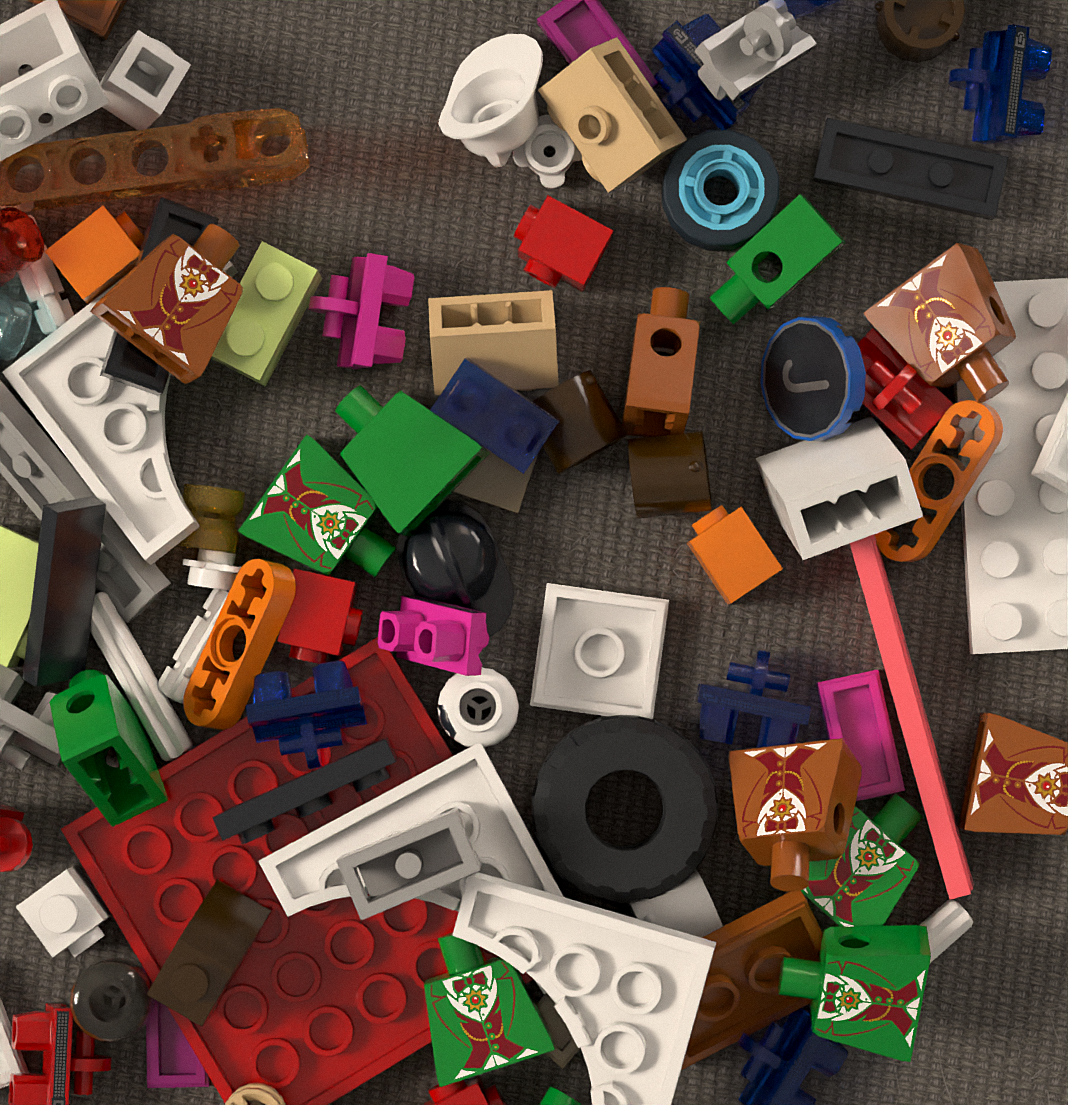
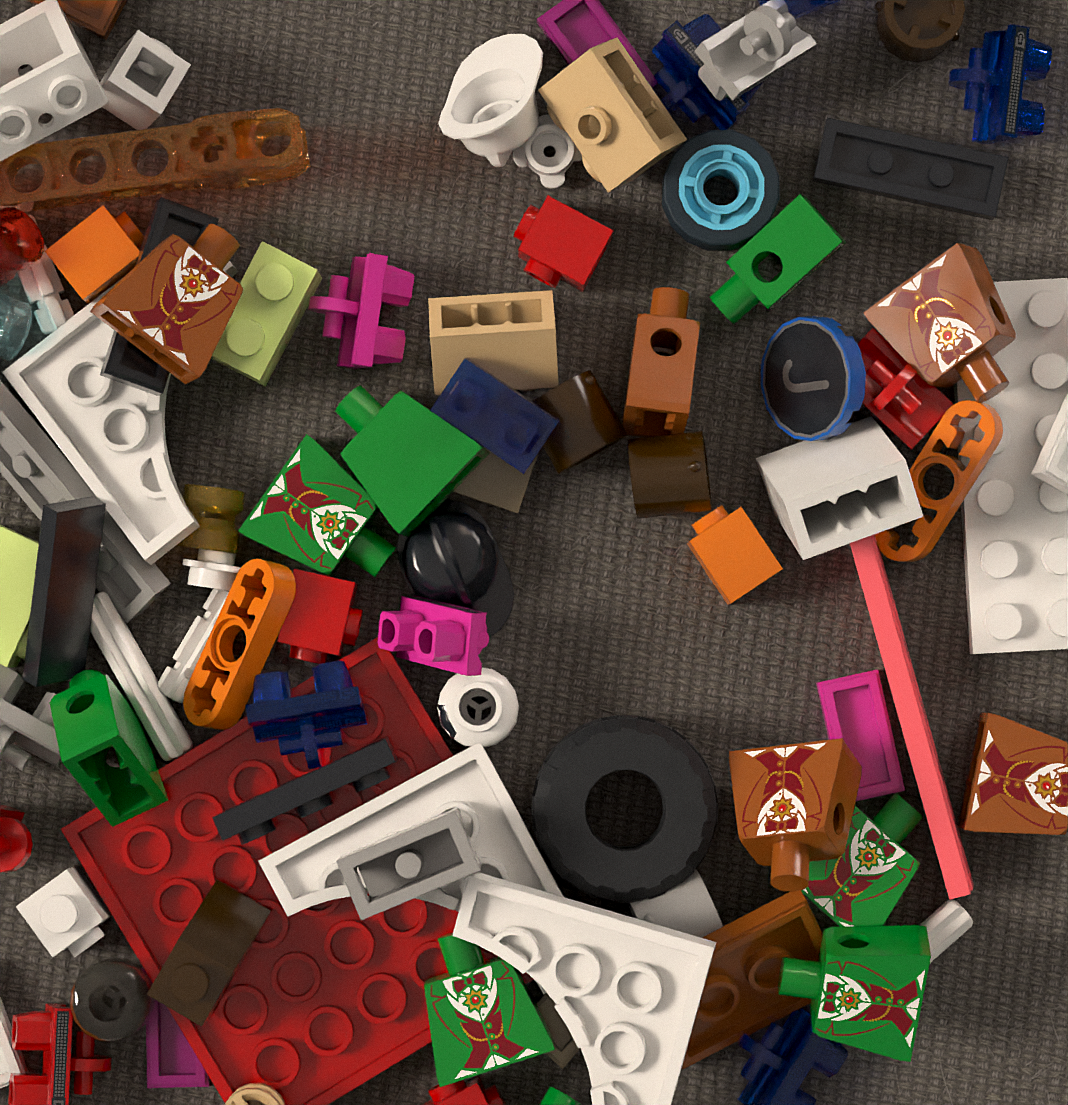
(599, 652): white tile -> none
(721, 706): clear blue hips -> none

